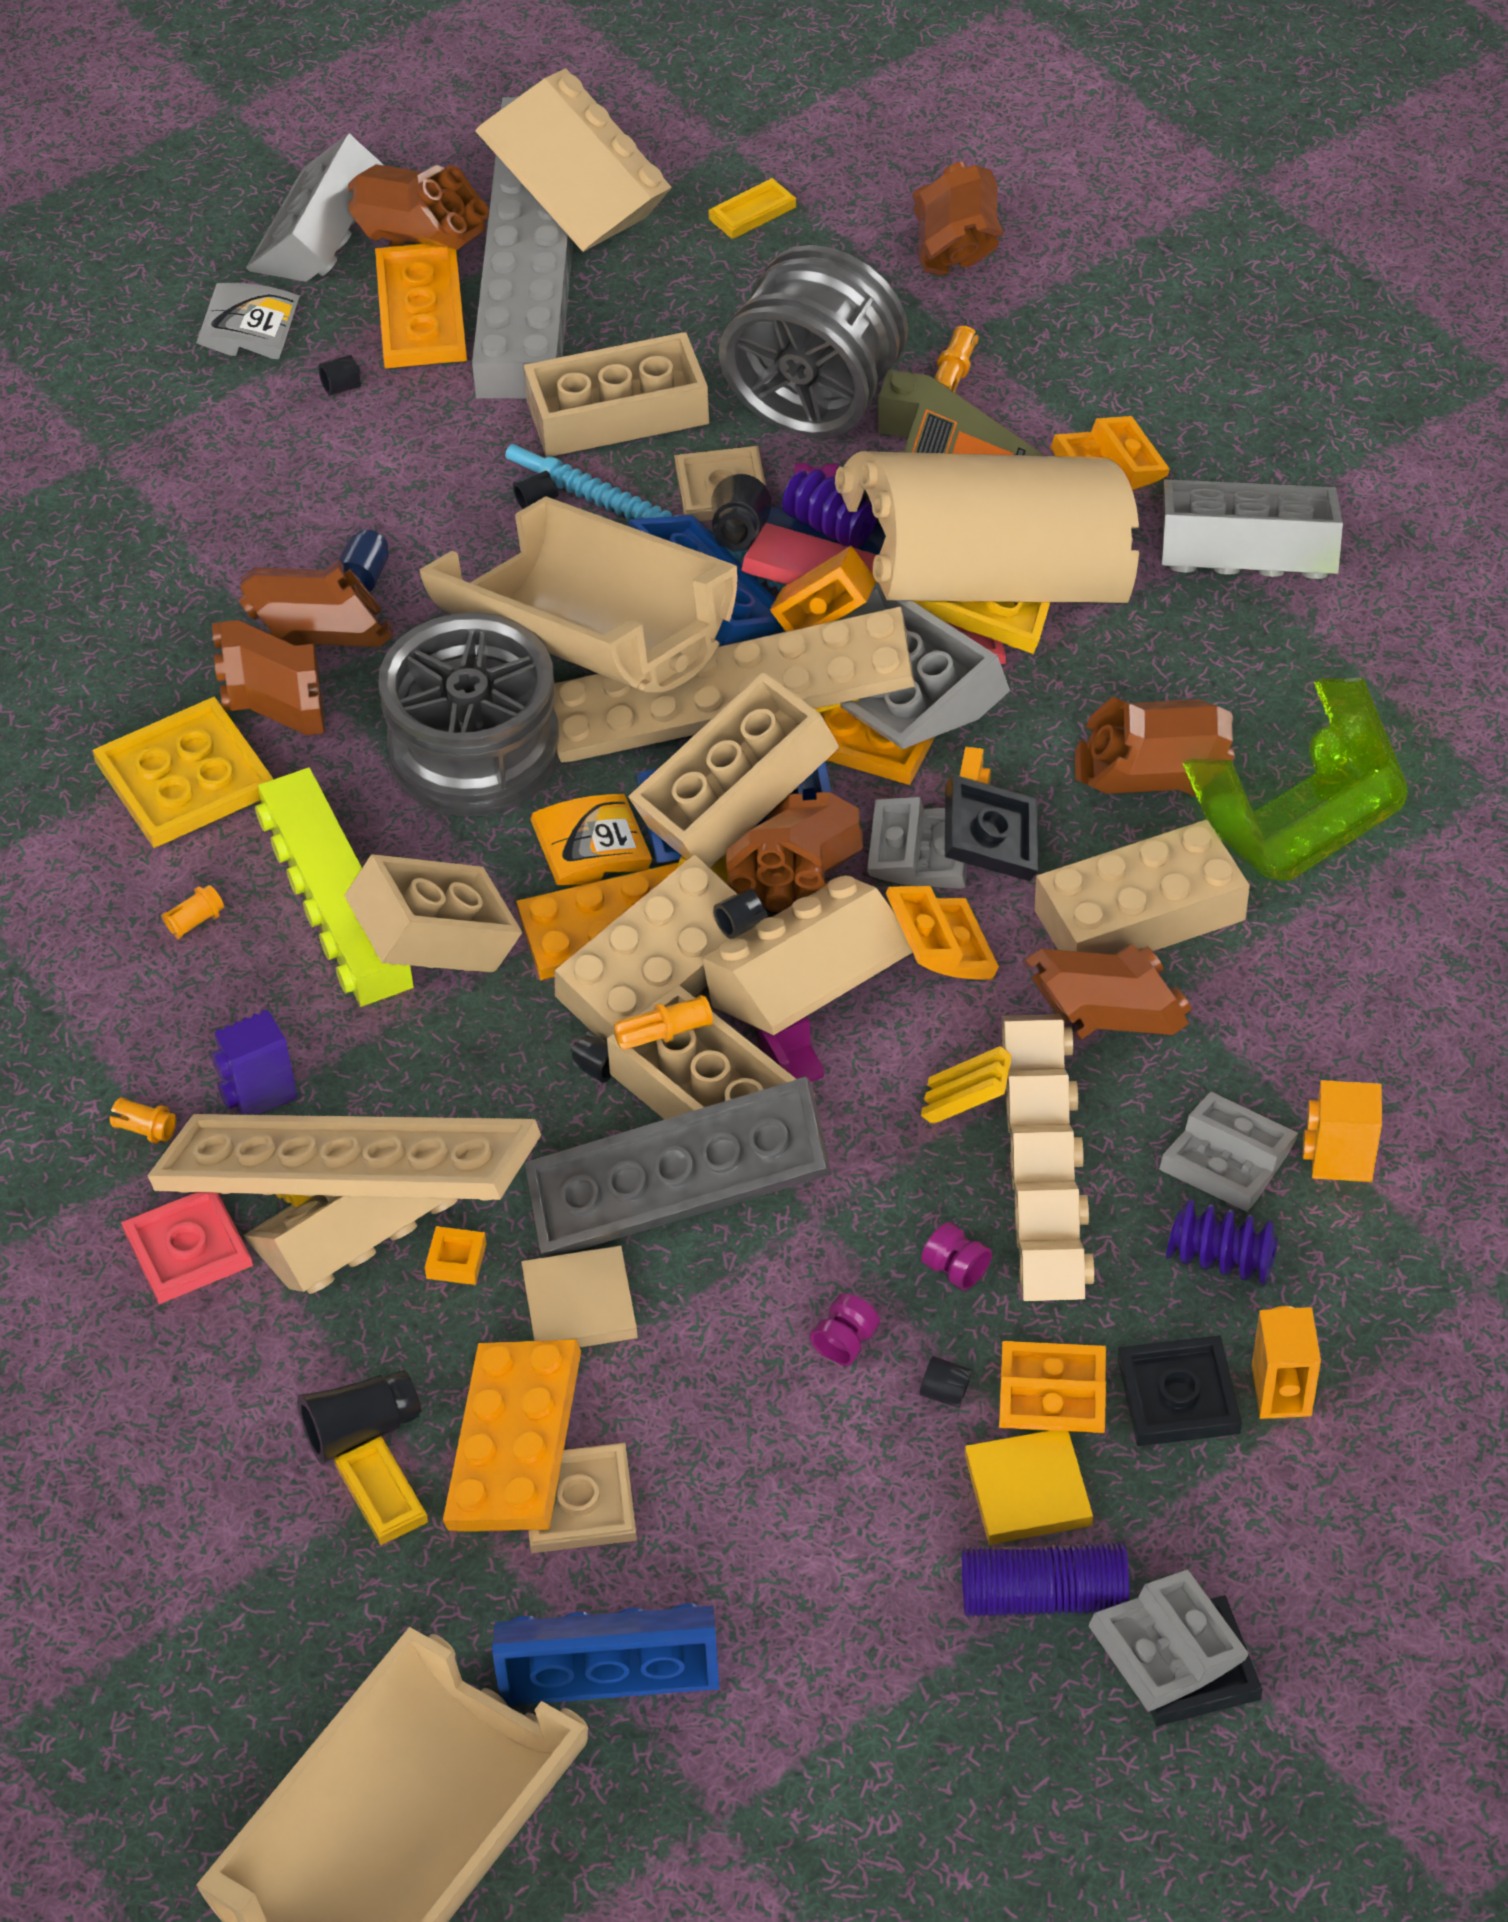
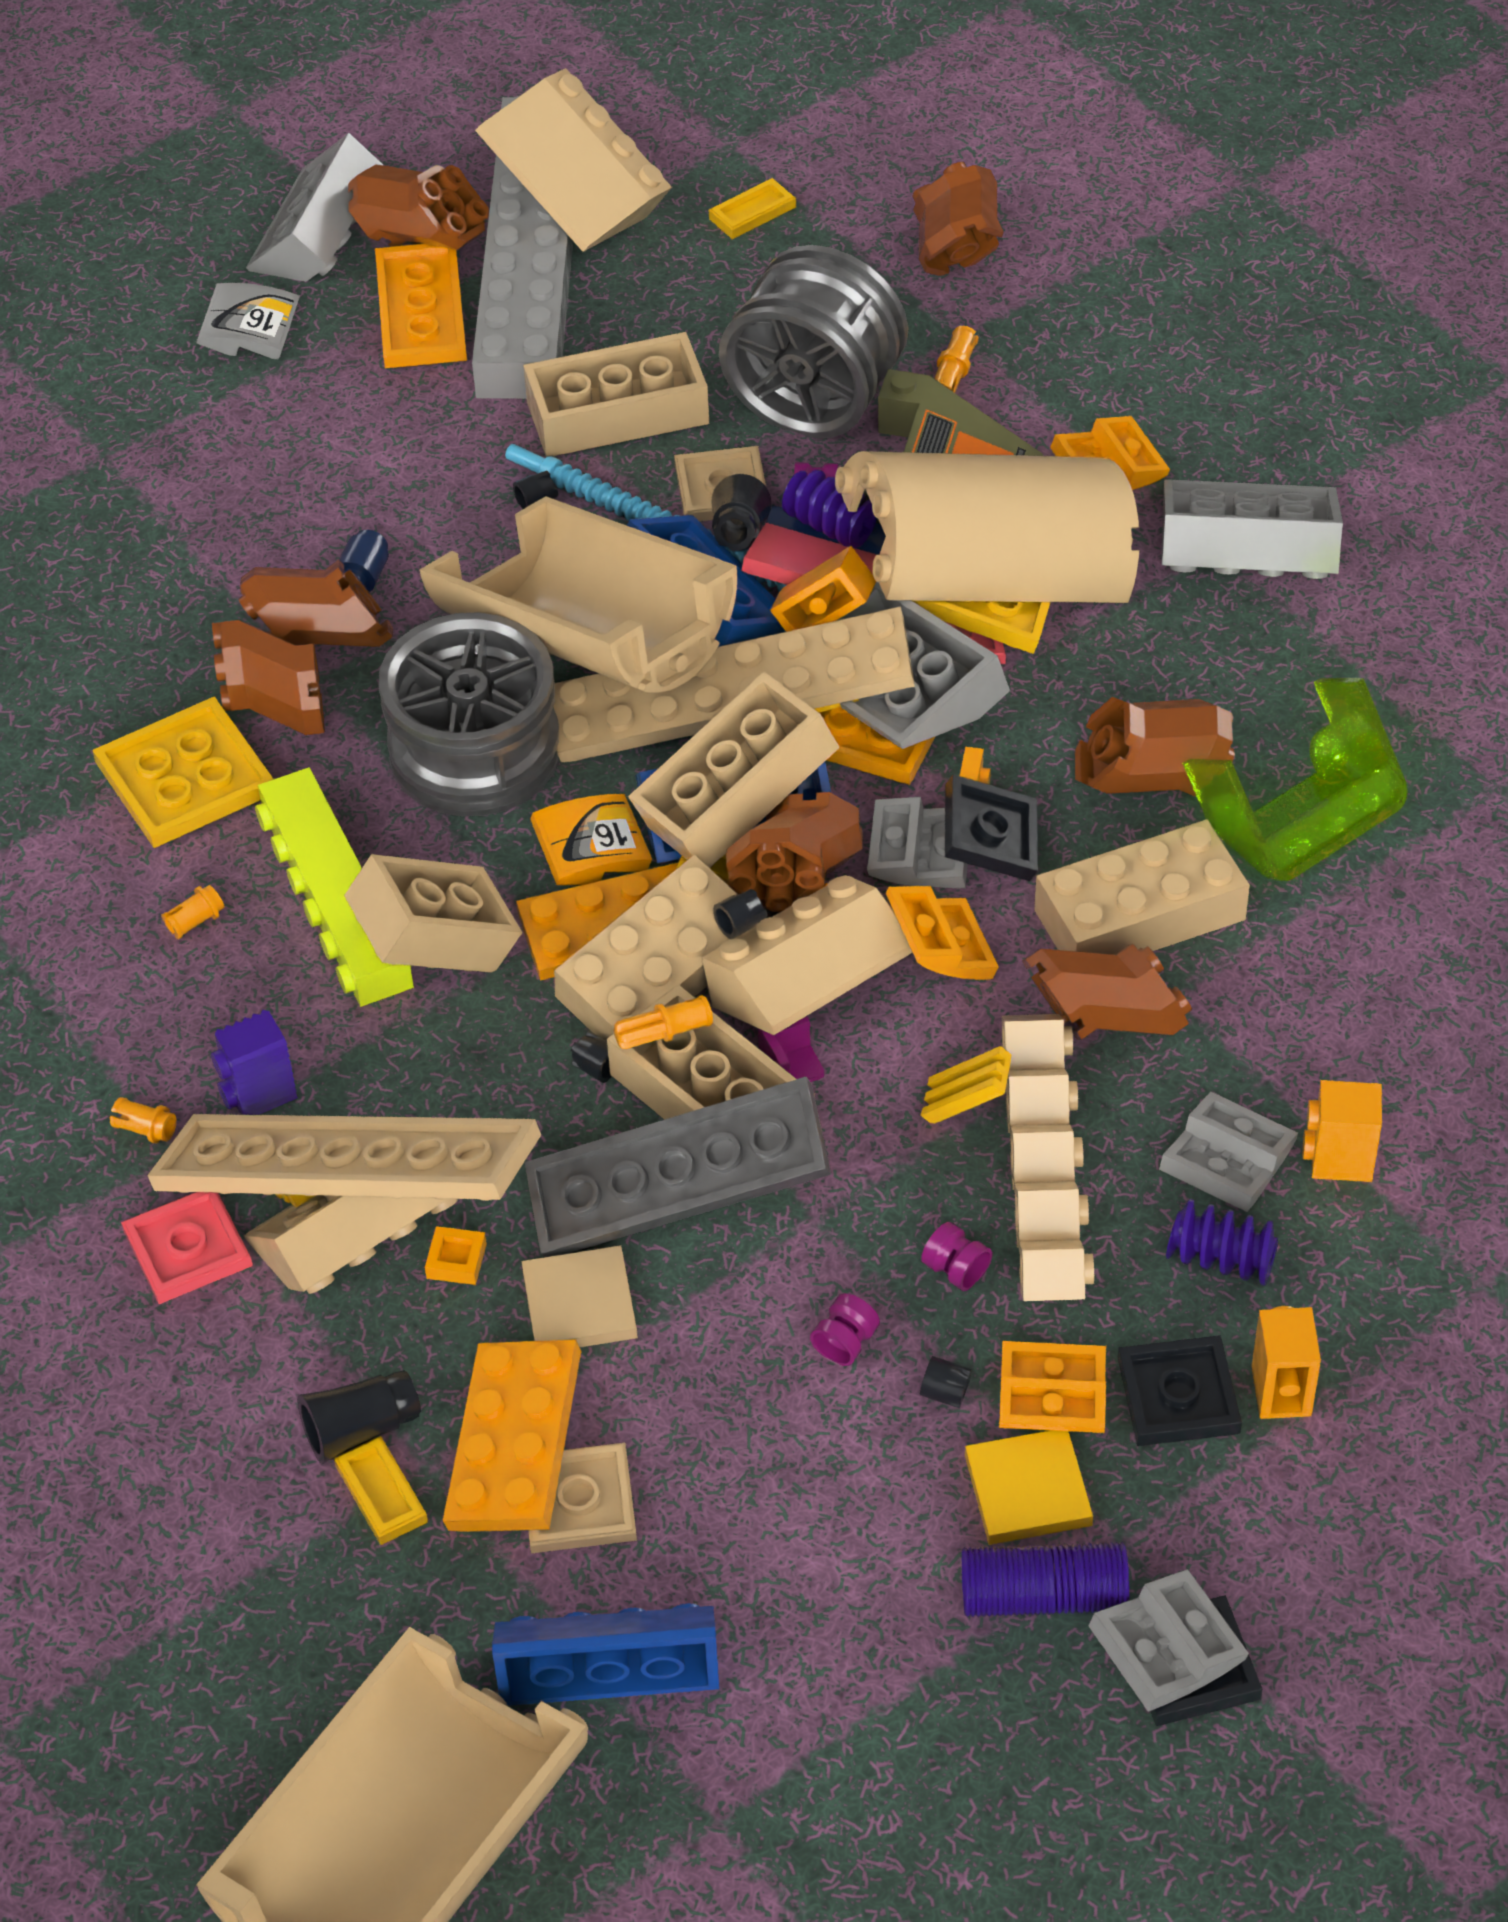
(339, 375): black hose -> none

